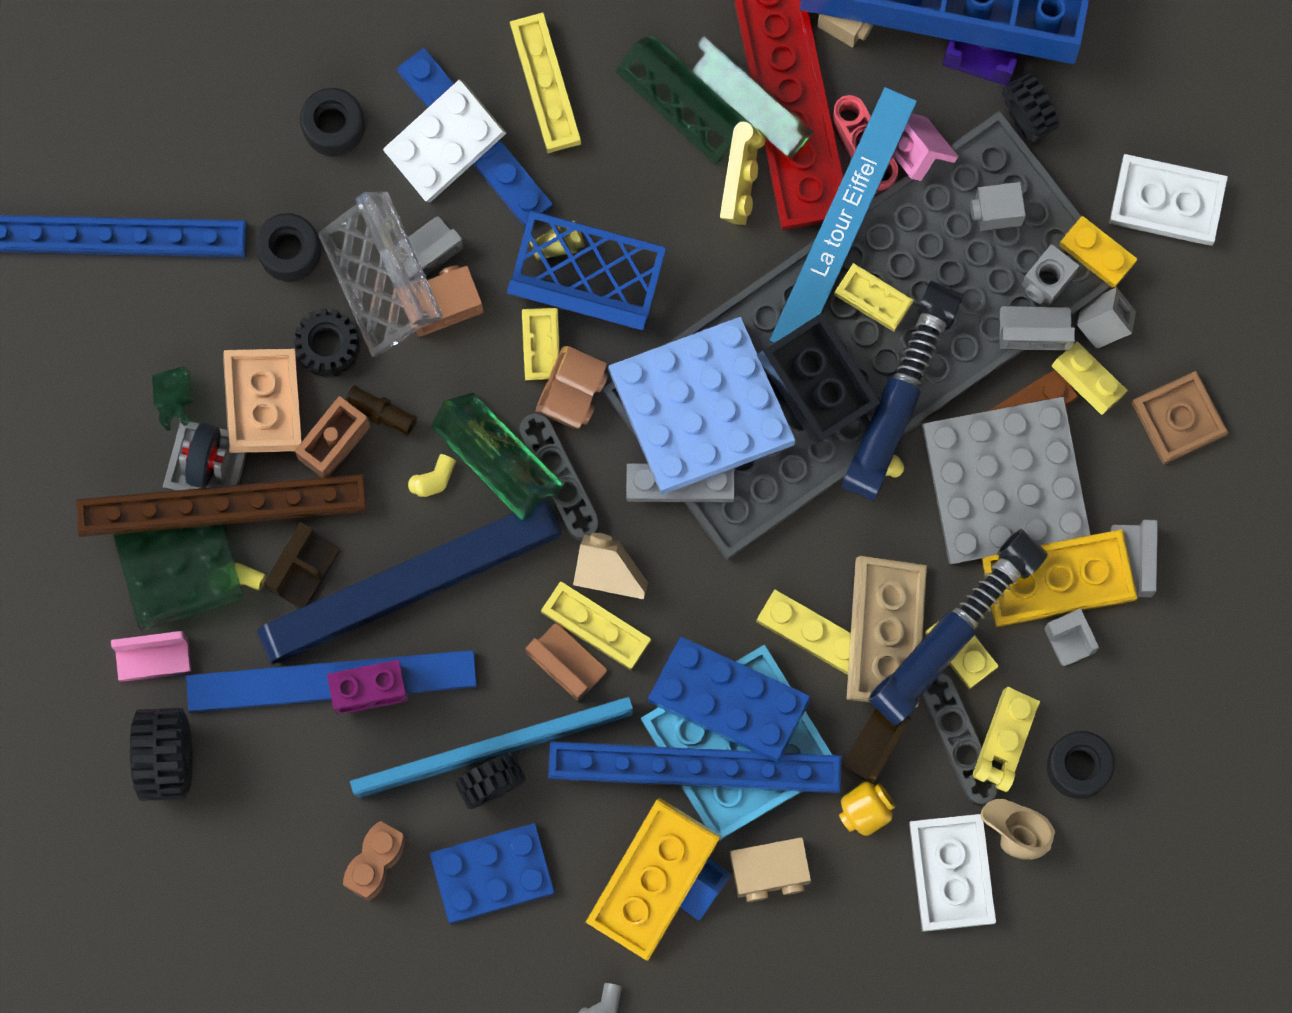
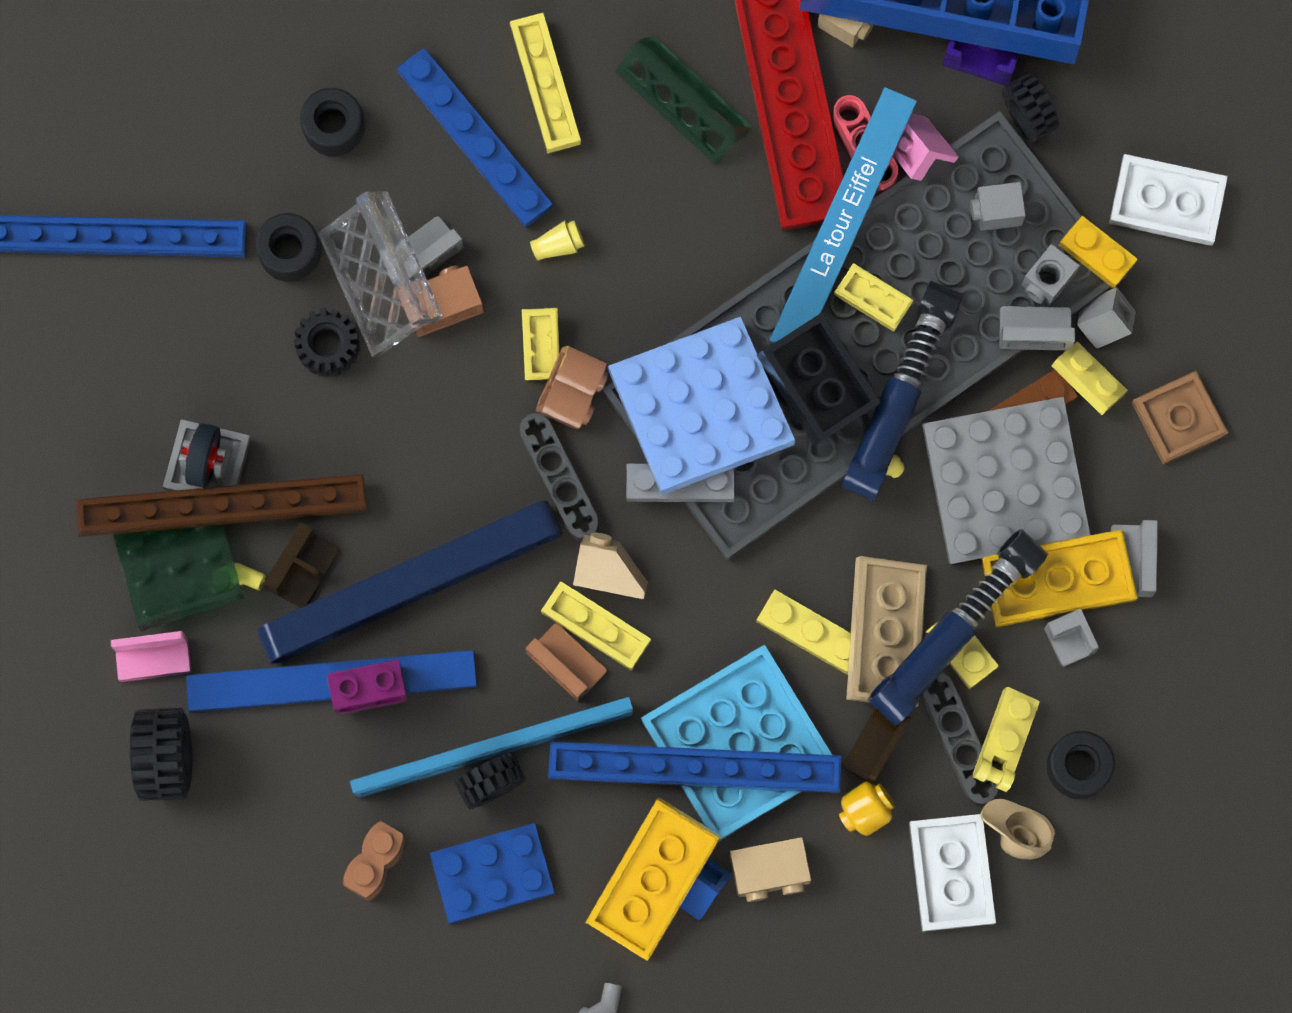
(170, 393): clear green plate -> none
(261, 400): light nougat plate -> none
(332, 438): nougat brick -> none
(381, 411): dark brown pin -> none
(434, 481): light yellow arm -> none
(444, 141): white plate -> none
(490, 456): clear green fence -> none
(578, 300): blue fence -> none
(729, 699): blue plate -> none
(741, 173): light yellow plate -> none
(751, 99): clear green fence -> none

